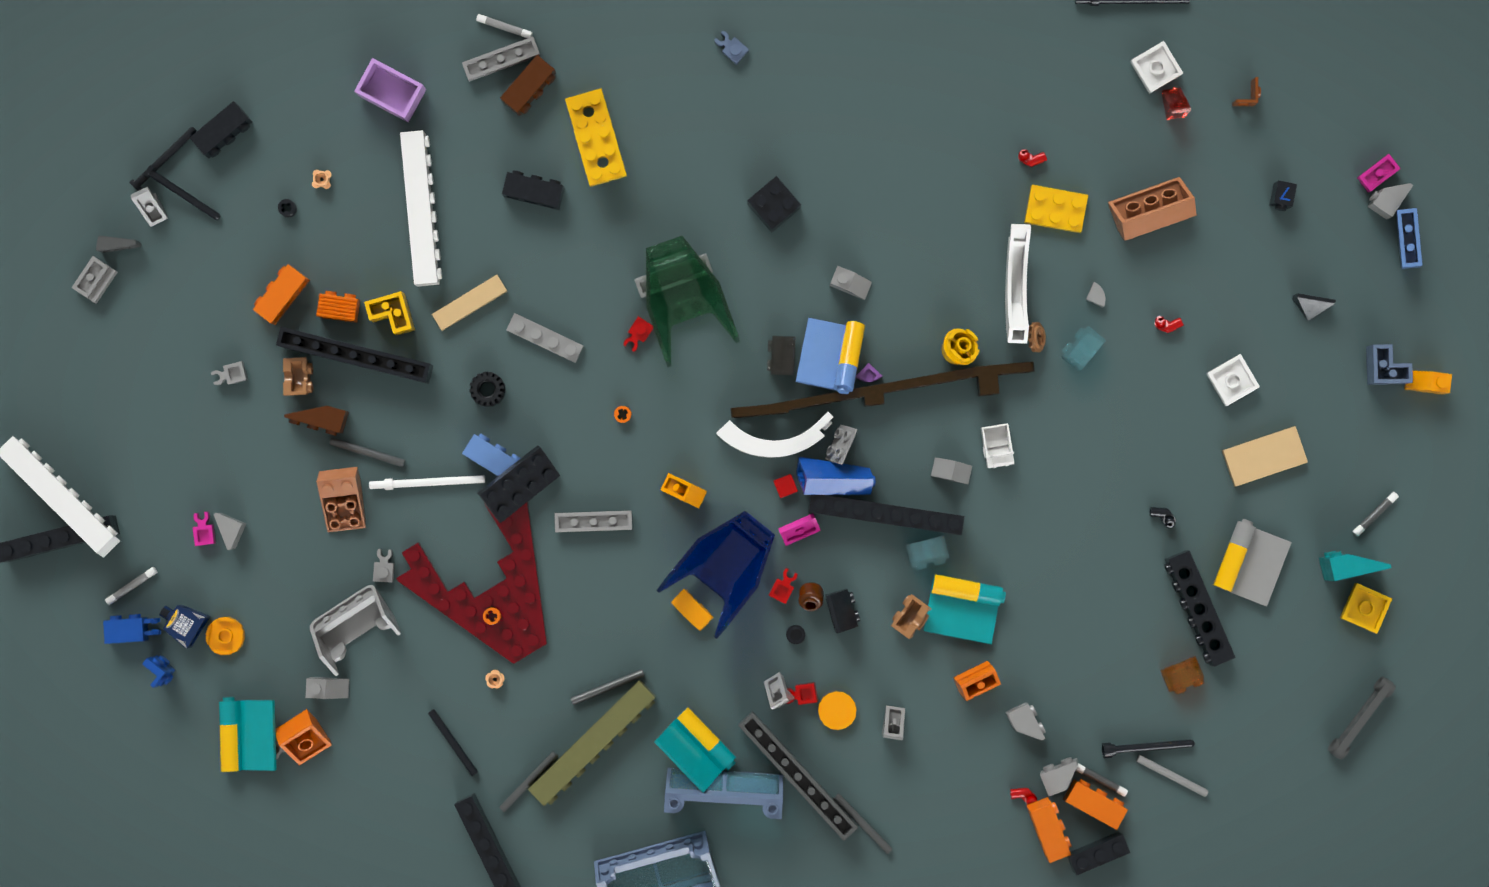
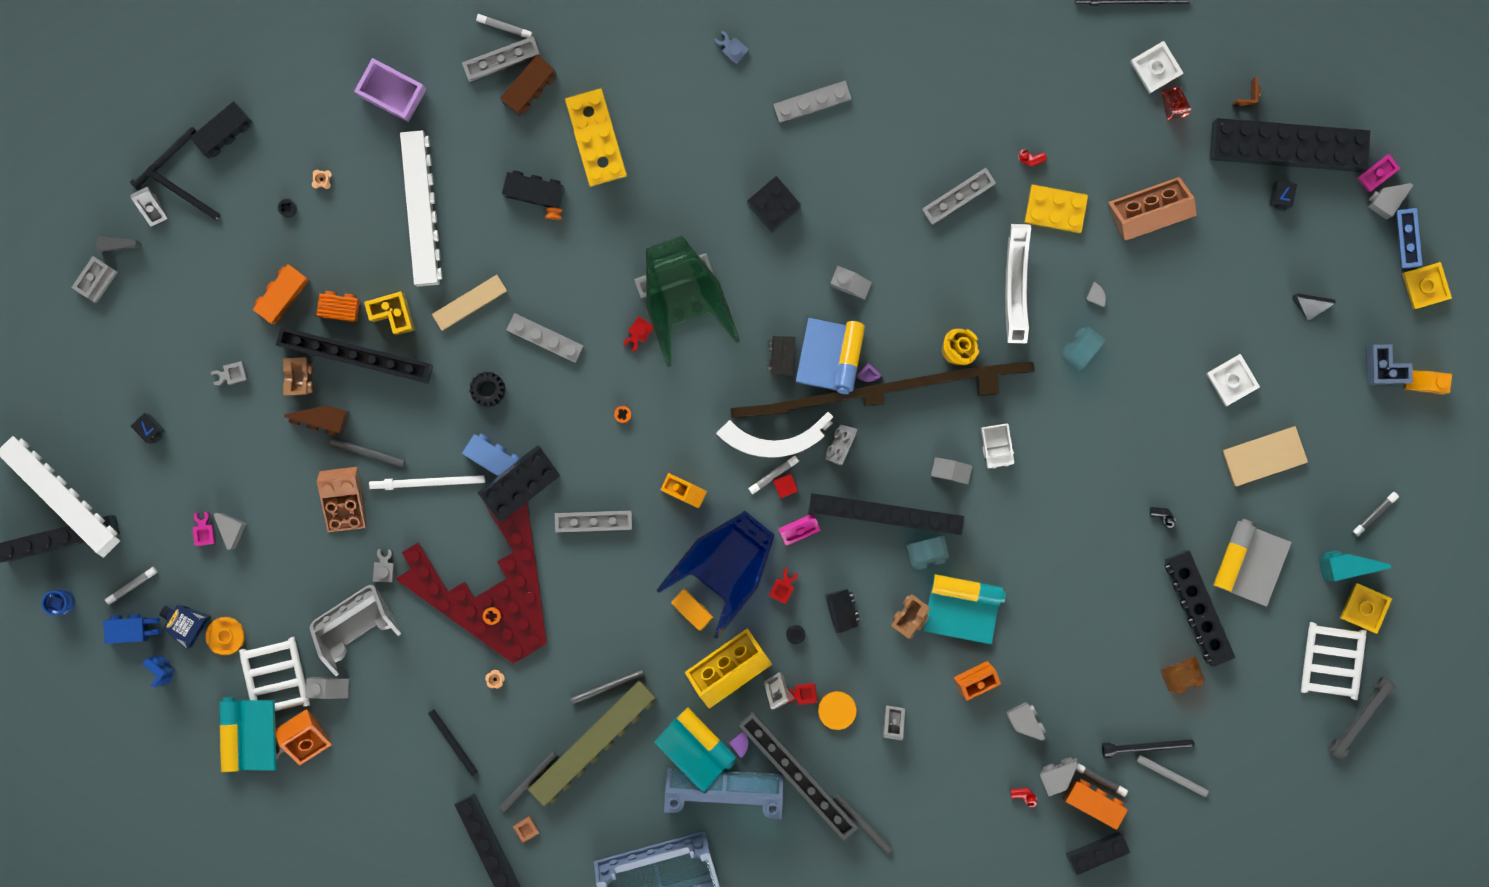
(58, 602): none -> blue wheel
(148, 428): none -> black brick
(295, 662): none -> white bar
(526, 829): none -> nougat tile
(553, 213): none -> orange bush
(728, 668): none -> yellow slope
(740, 744): none -> medium lavender tile
(774, 474): none -> light grey bar
(811, 596): reddish brown head -> none
(812, 101): none -> light grey plate
(830, 478): blue slope -> none
(958, 196): none -> light grey plate
(1036, 337): medium nougat gear -> none
(1049, 829): orange brick -> none
(1167, 326): red arm -> none
(1290, 145): none -> black brick
(1309, 667): none -> white bar
(1426, 285): none -> yellow plate

